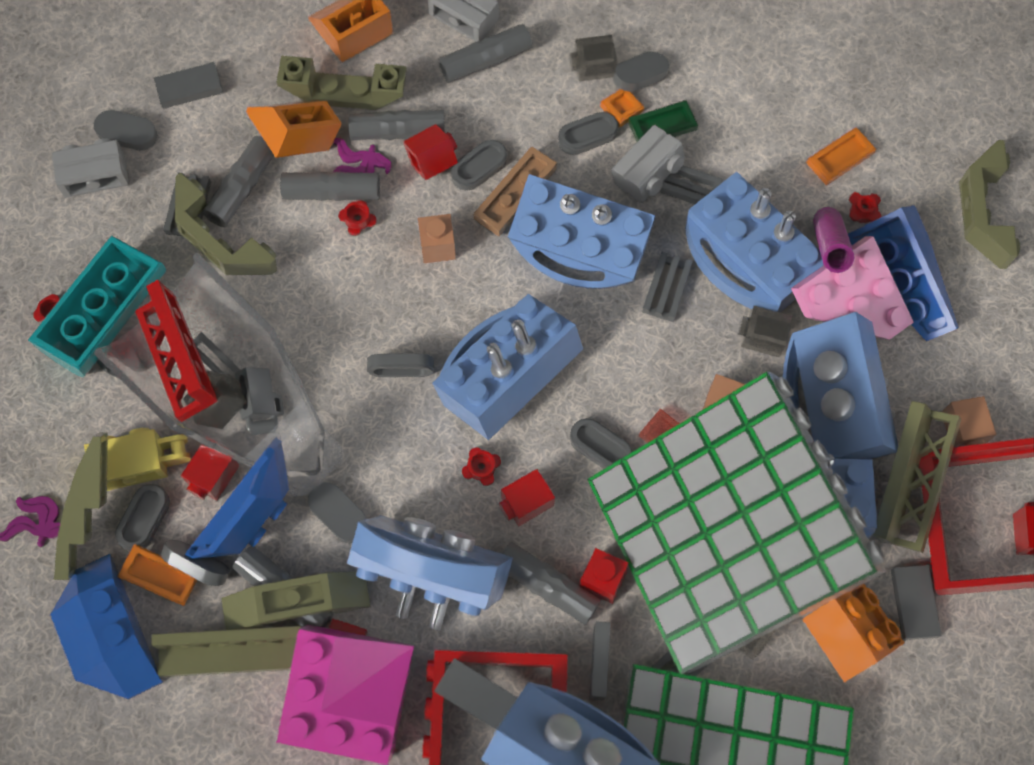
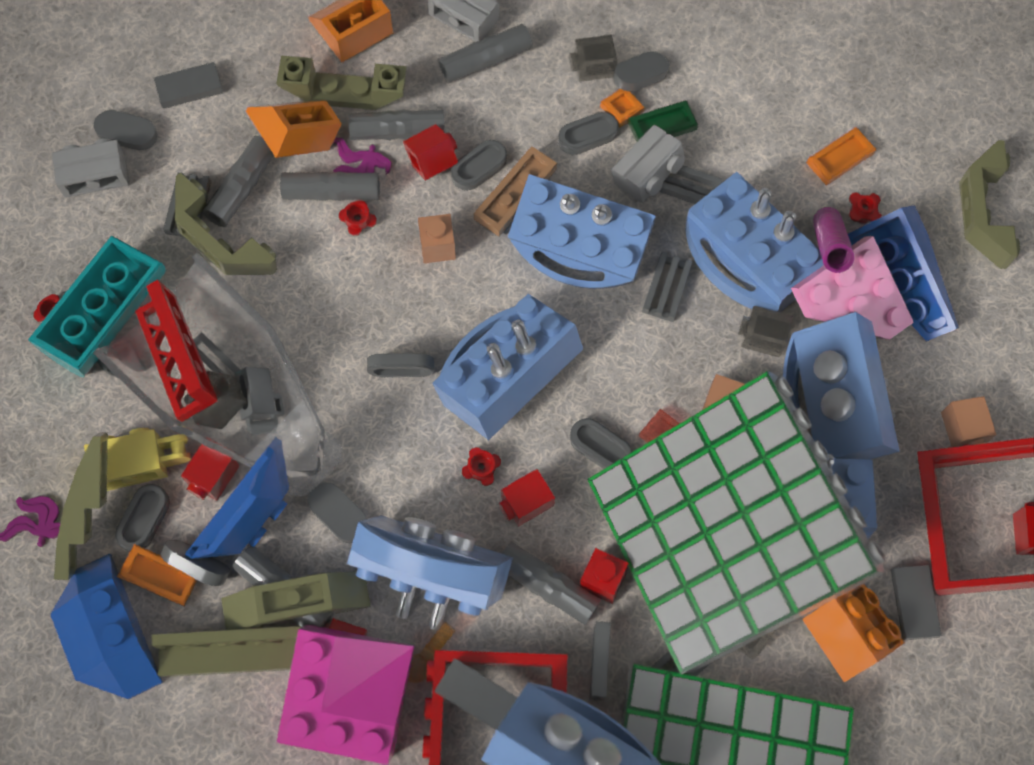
(419, 661): none -> clear orange bar
(903, 475): olive fence -> none

